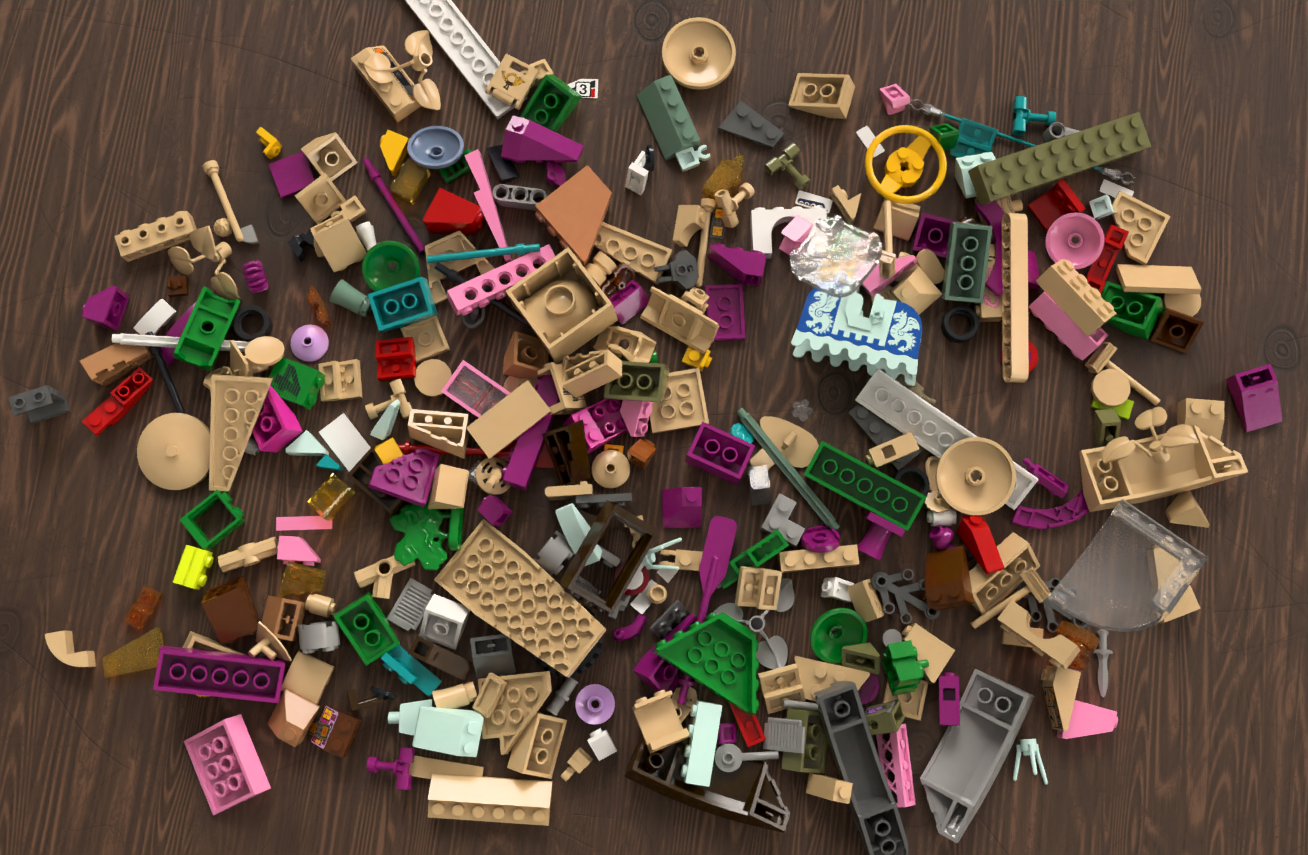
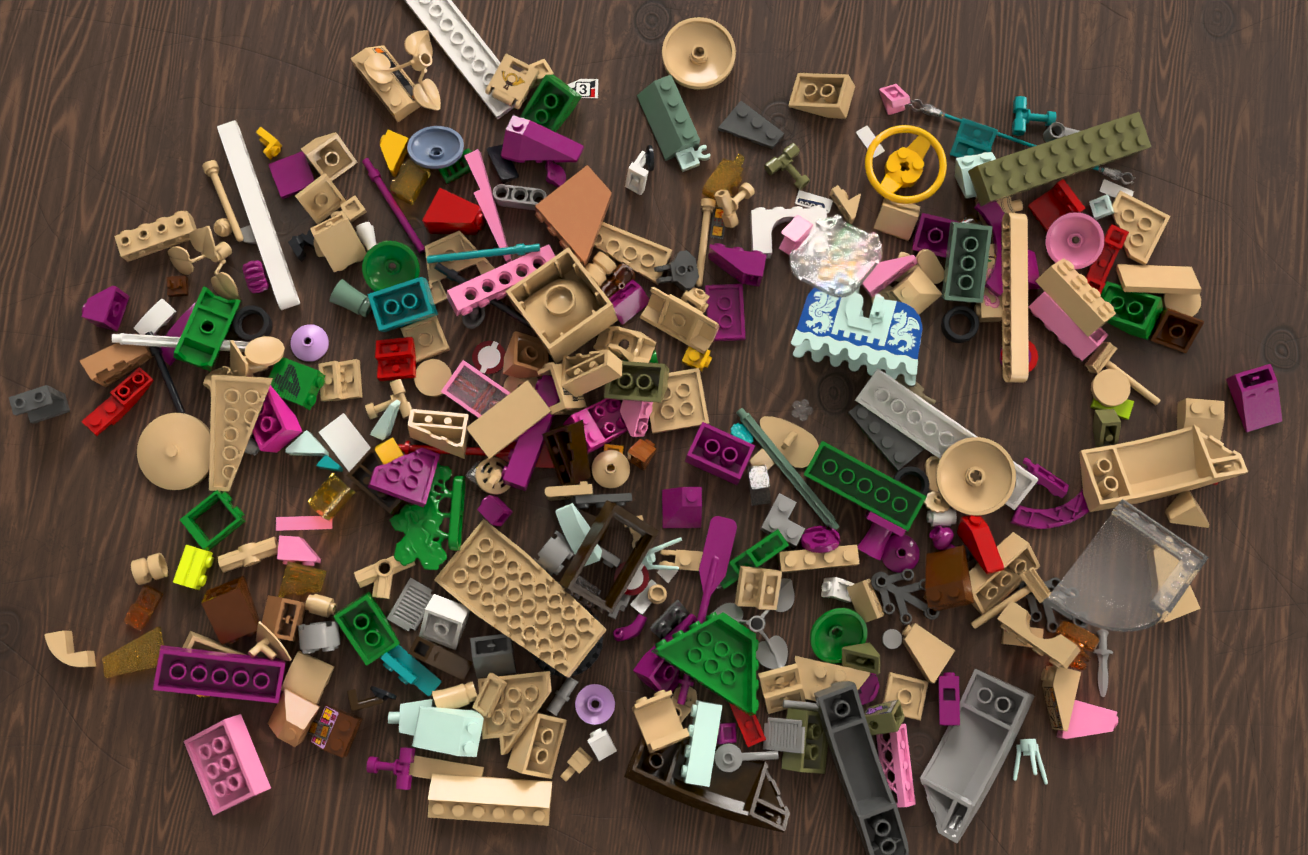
(153, 567): none -> tan wheel
(258, 215): none -> white beam
(318, 302): clear orange slope -> none
(448, 488): tan slope -> none
(488, 357): none -> sticker
(688, 221): tan arch -> none
(829, 788): tan brick -> none
(887, 261): tan piece -> none
(892, 450): tan brick -> none
(899, 563): none -> magenta dish
(902, 668): green brick -> none
(946, 135): green slope -> none
(1176, 437): tan plant -> none

